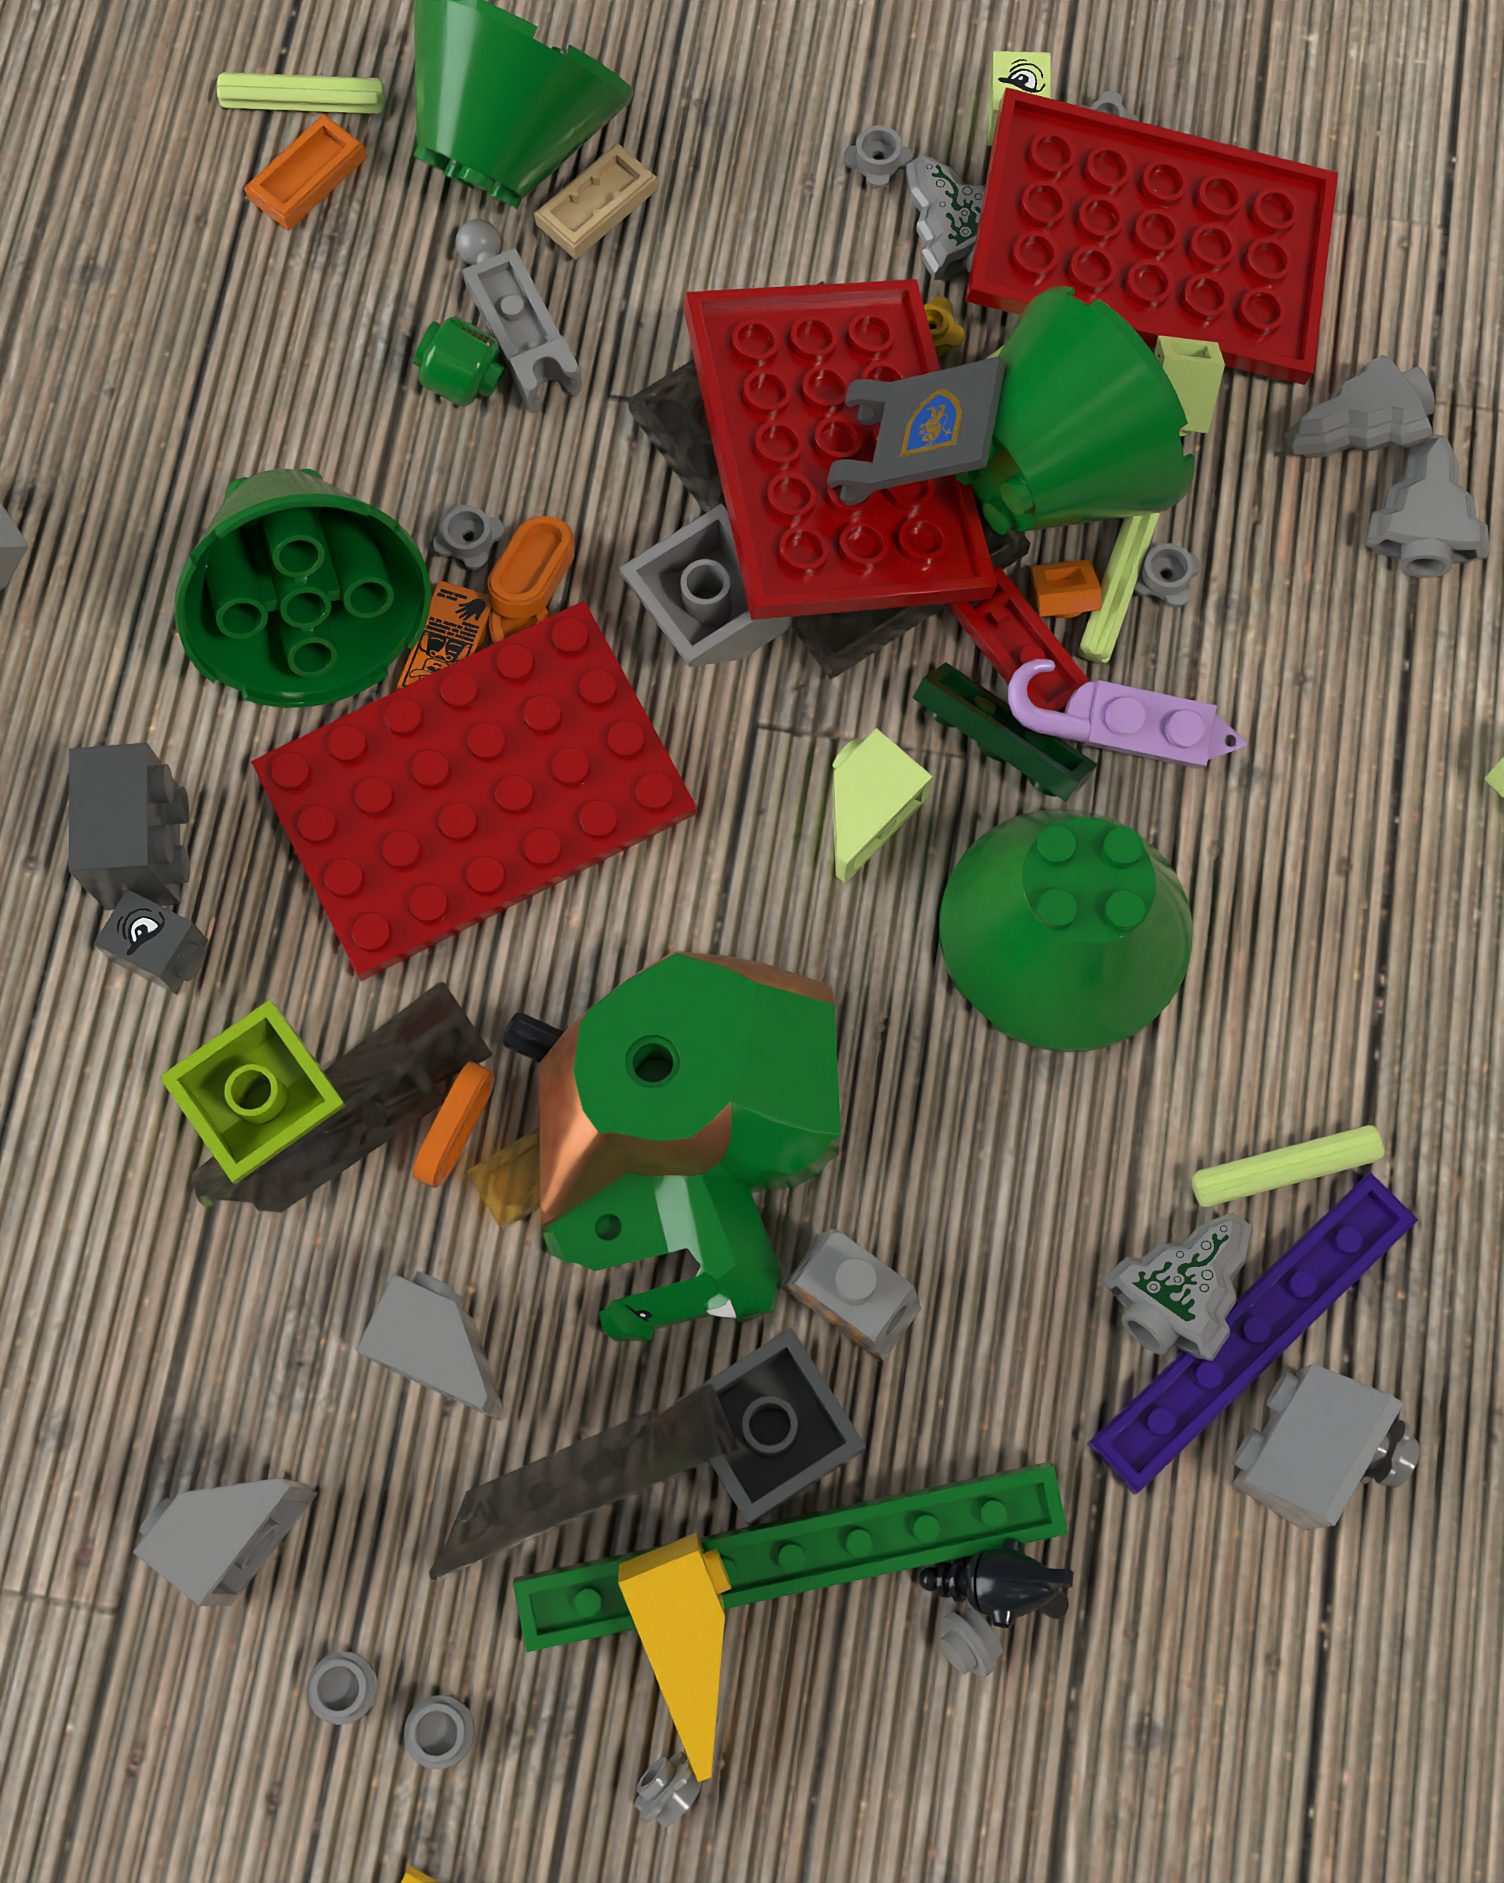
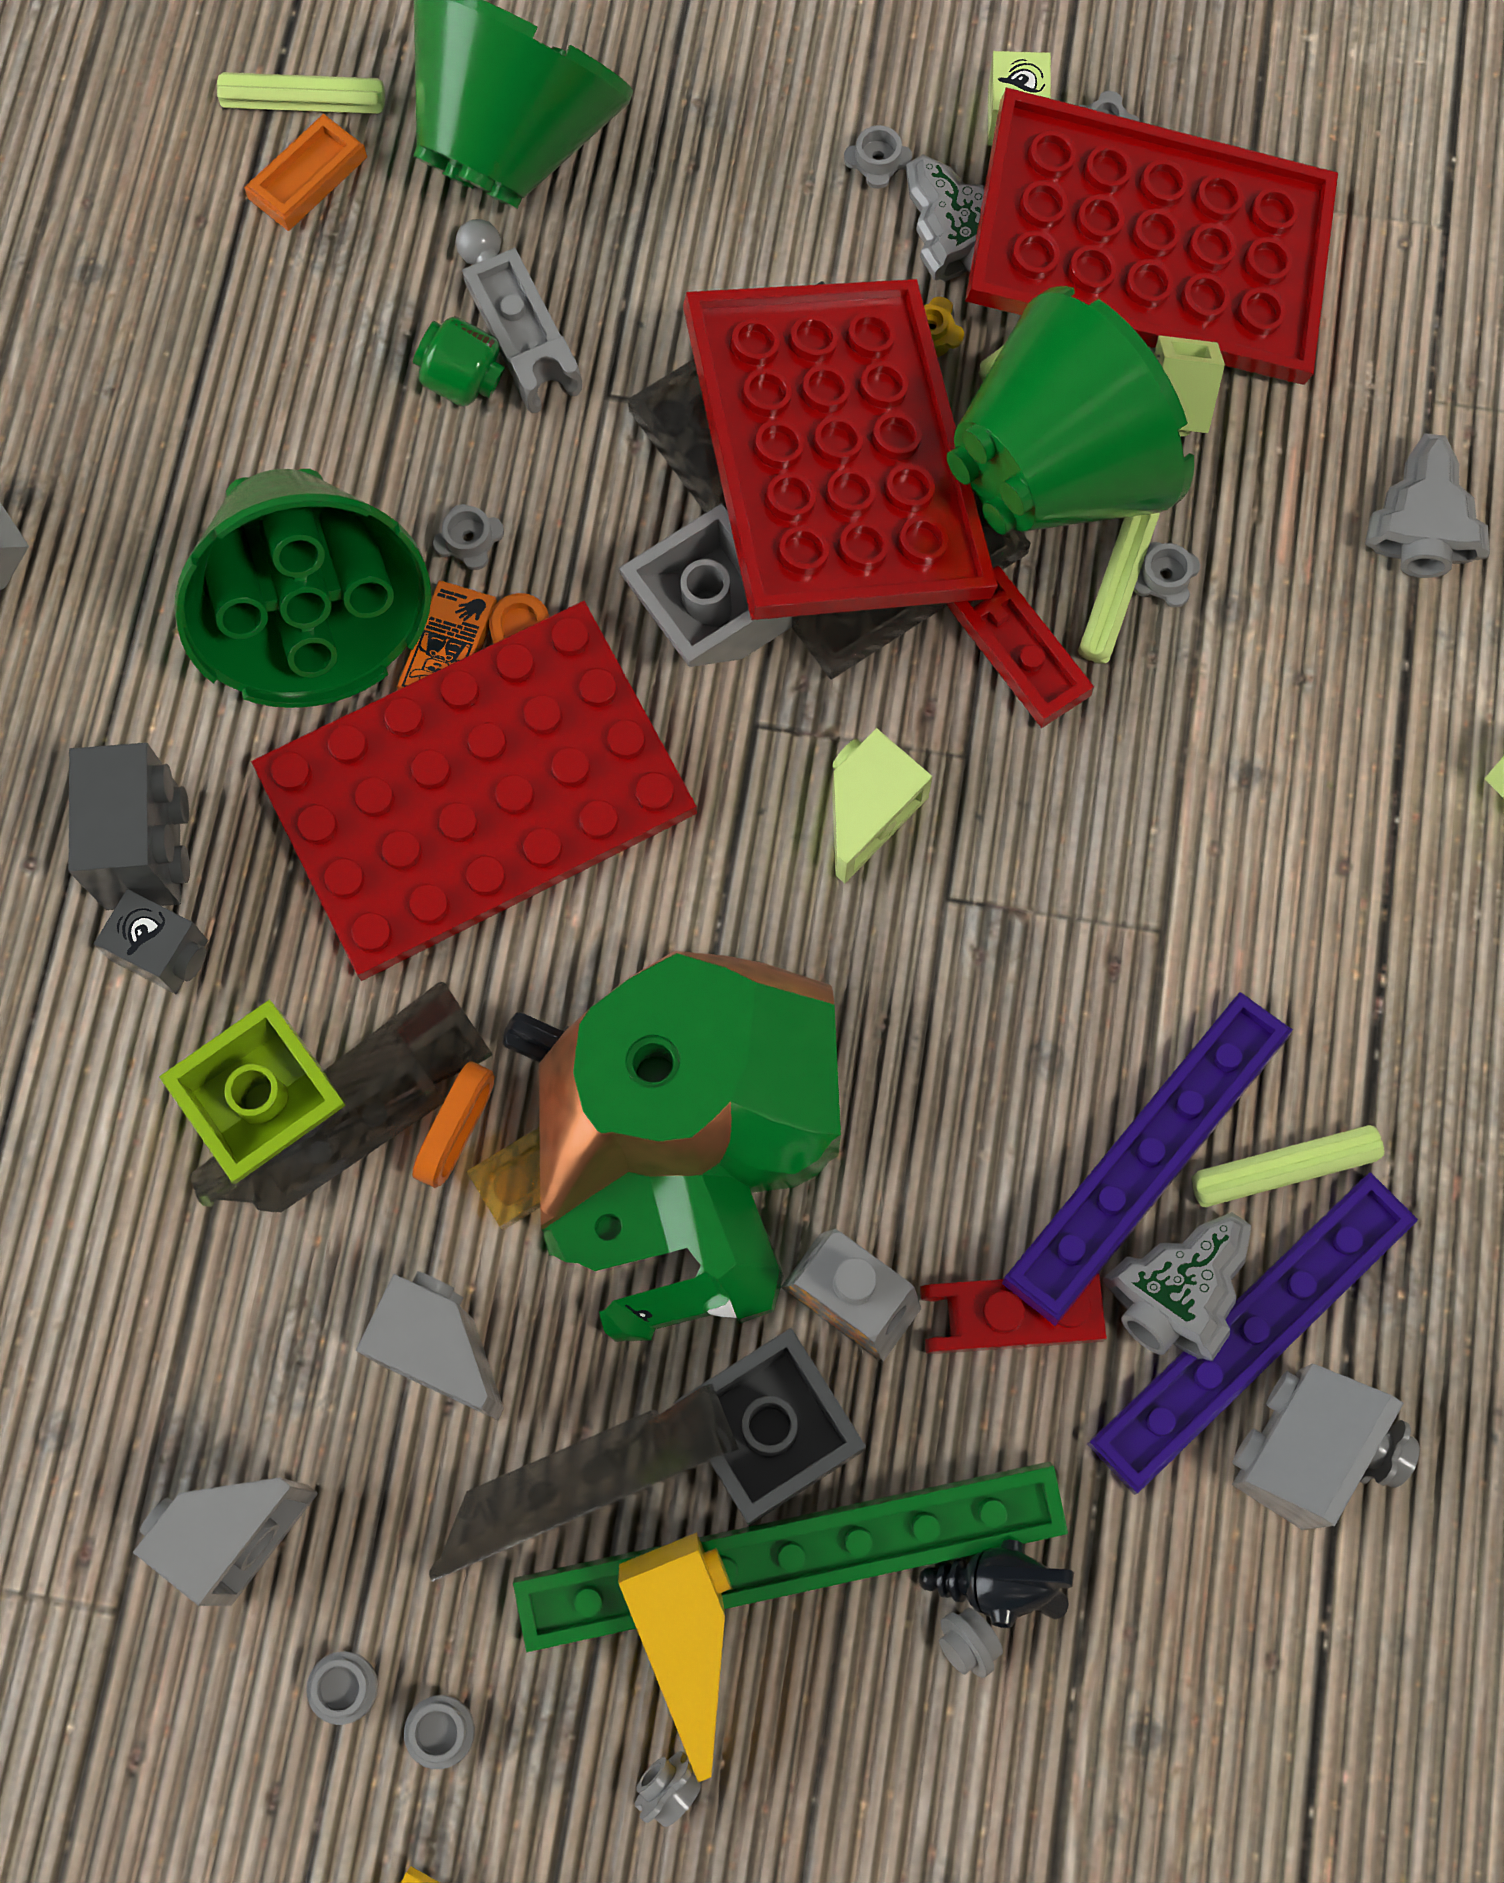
(531, 567): orange tile -> none
(596, 201): tan plate -> none
(927, 427): dark grey flag -> none
(965, 705): dark green plate -> none
(994, 1318): none -> red hinge
(1065, 588): orange plate -> none
(1065, 930): green cone -> none
(1127, 720): lavender plate -> none
(1146, 1159): none -> dark purple tile
(1368, 413): light grey rock -> none

